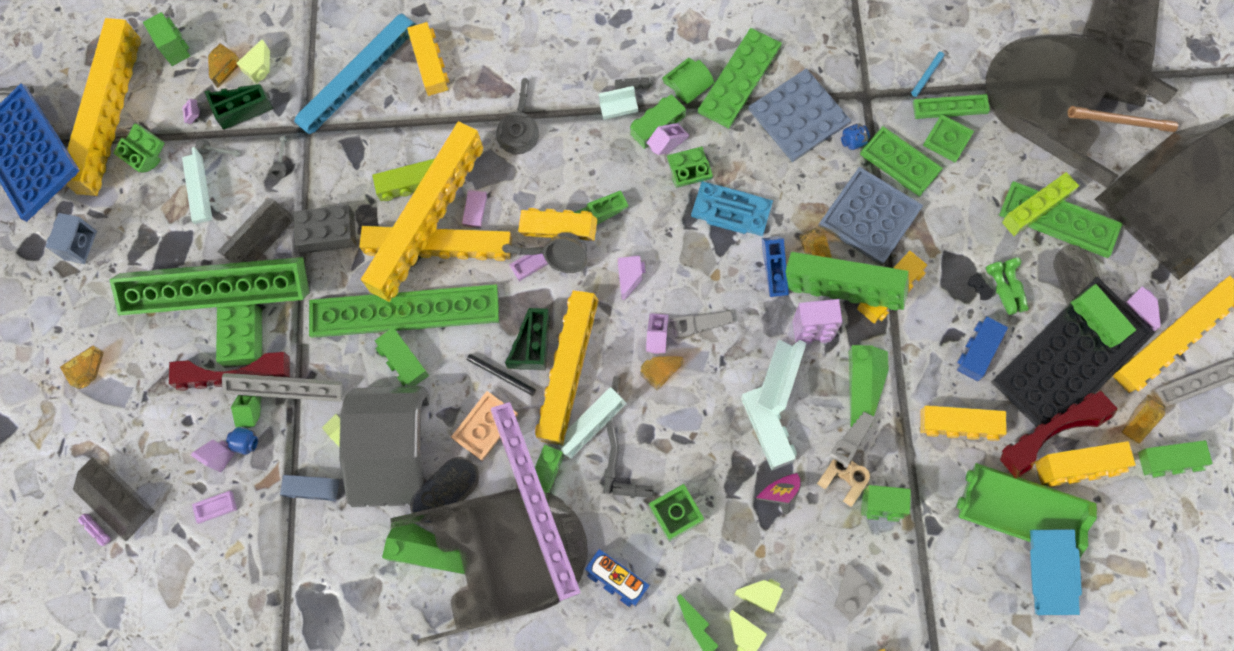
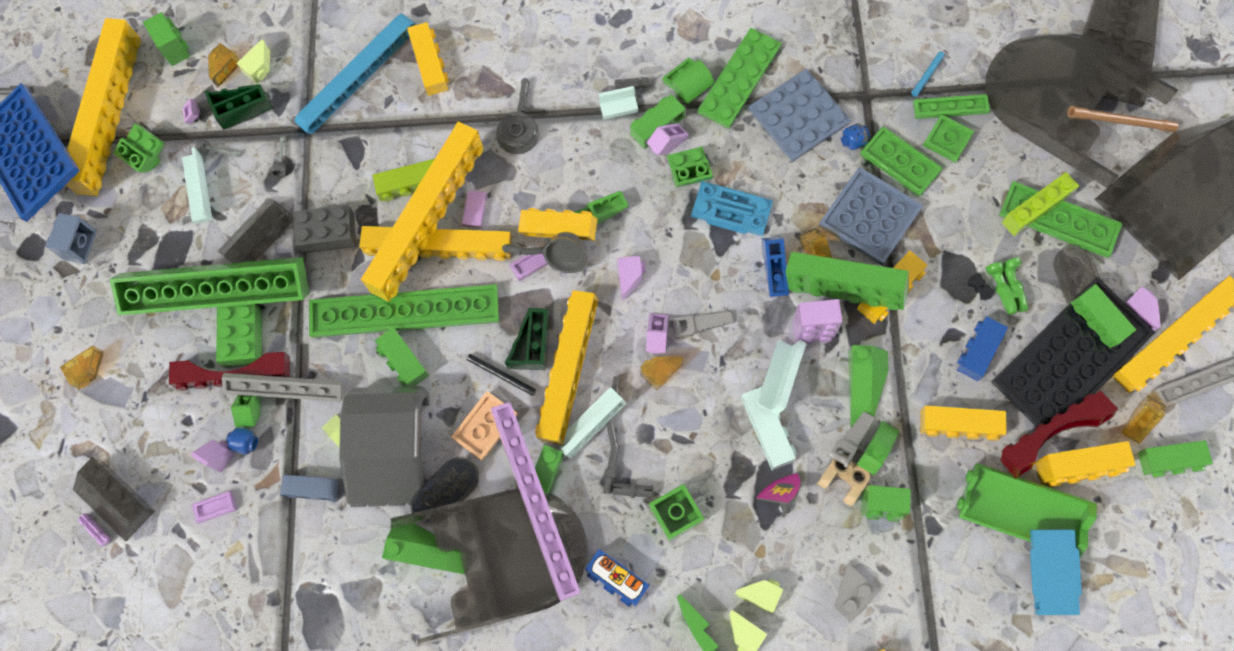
(878, 448): none -> bright green slope

